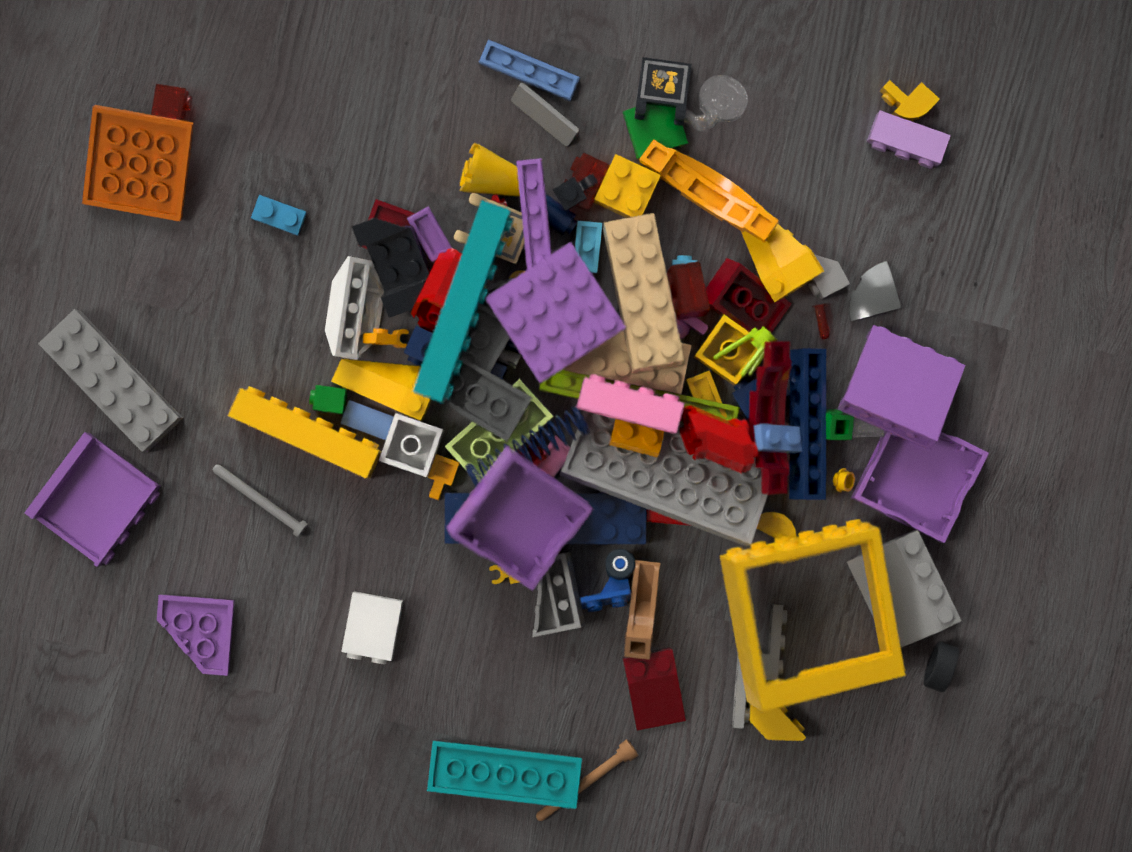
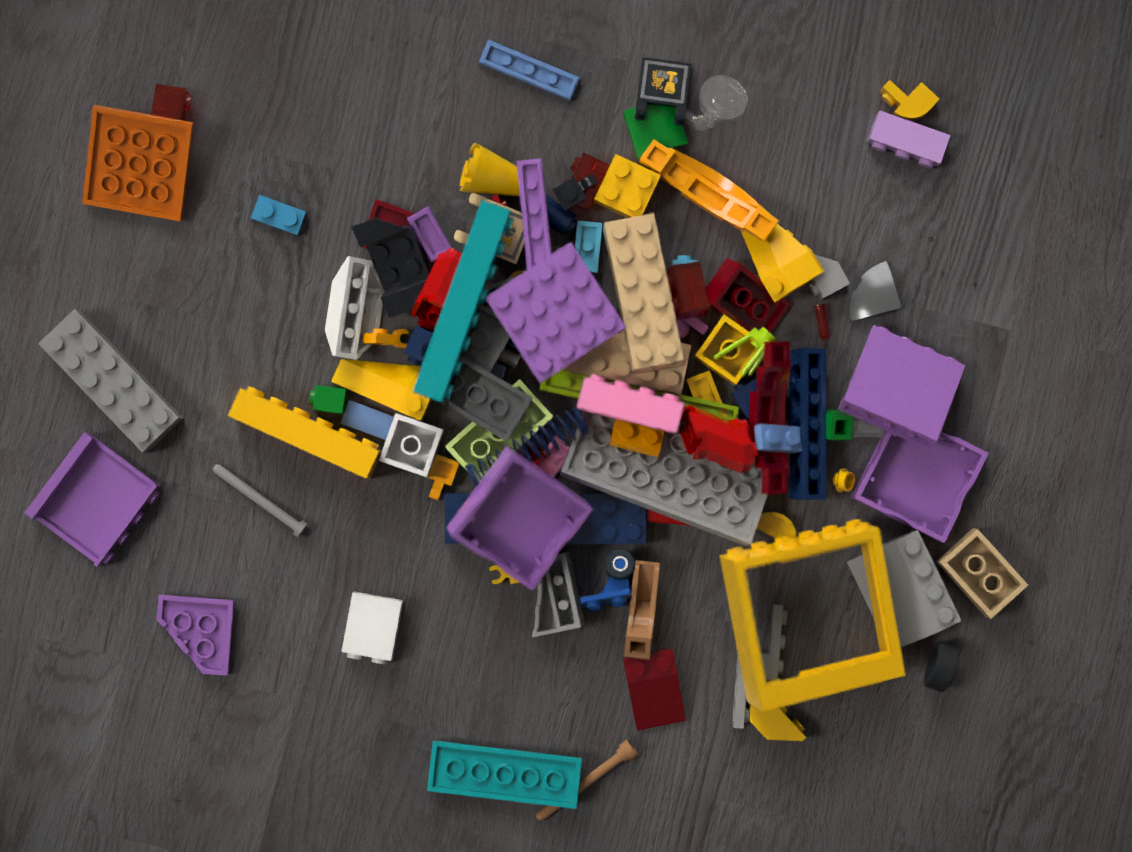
(544, 114): light grey slope -> none
(981, 573): none -> tan brick

